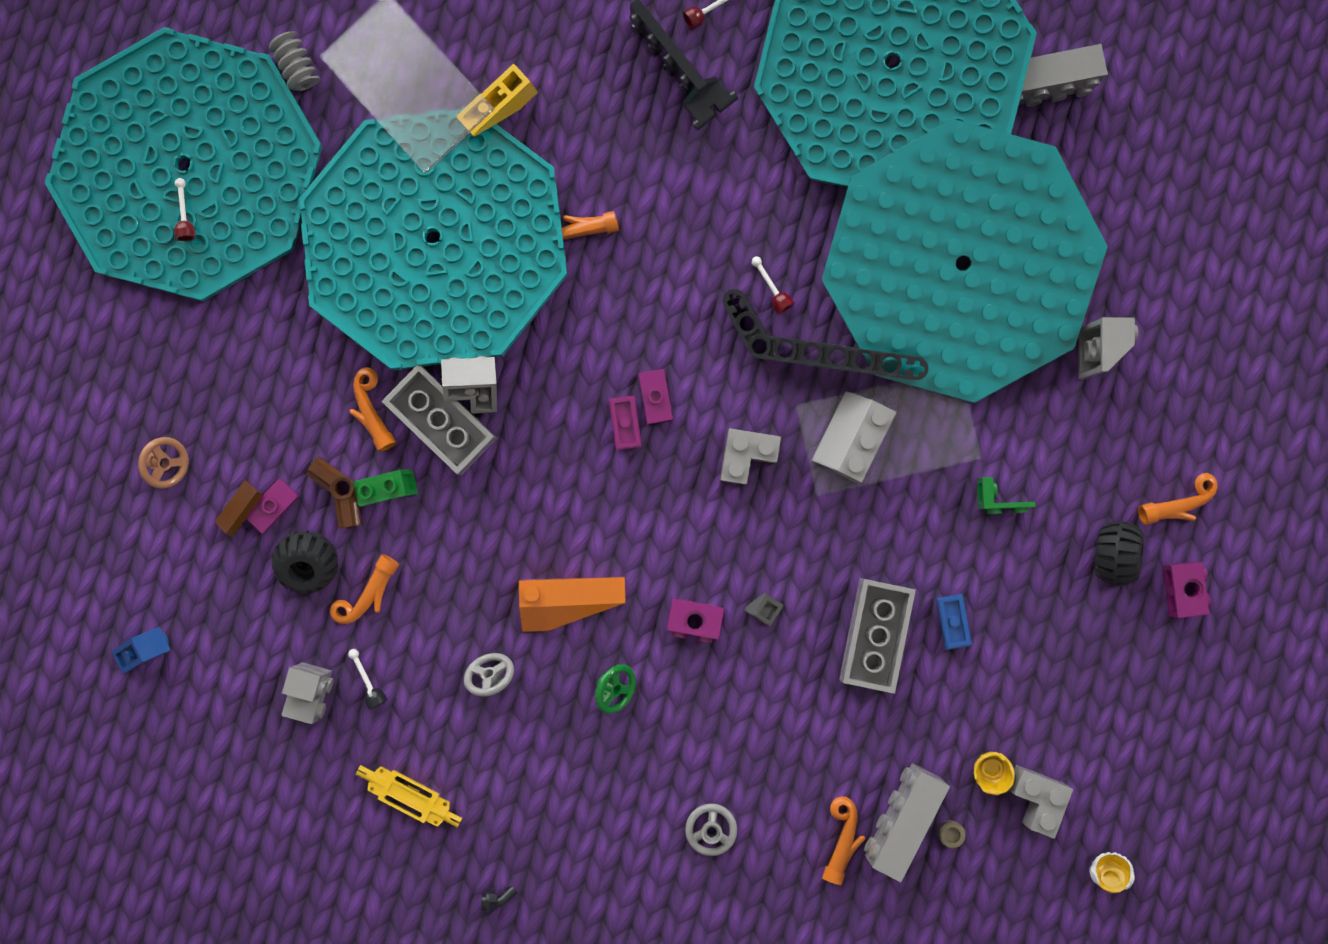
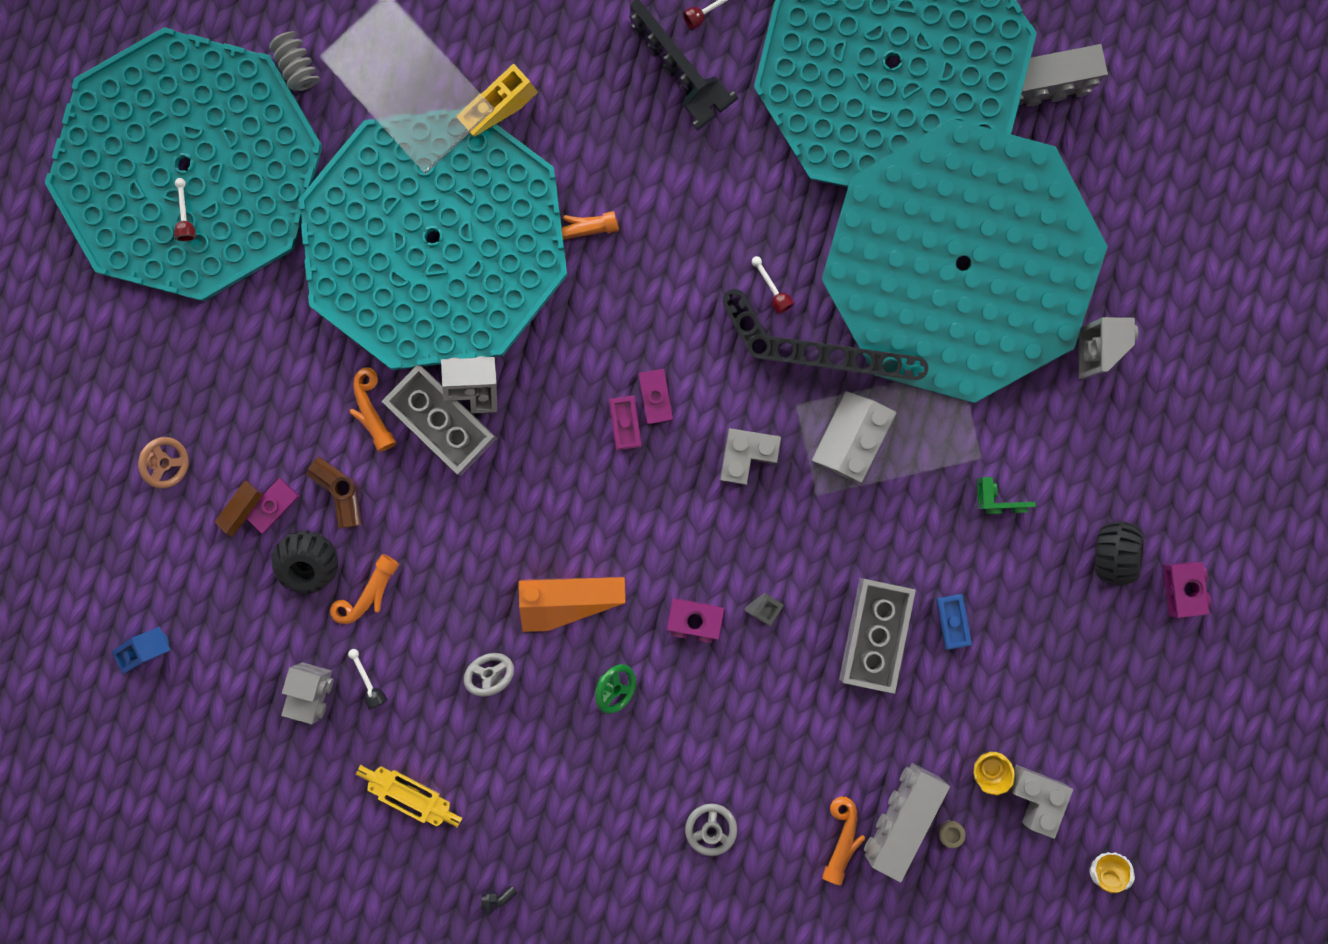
(385, 487): green bracket -> none
(1177, 509): orange plant -> none

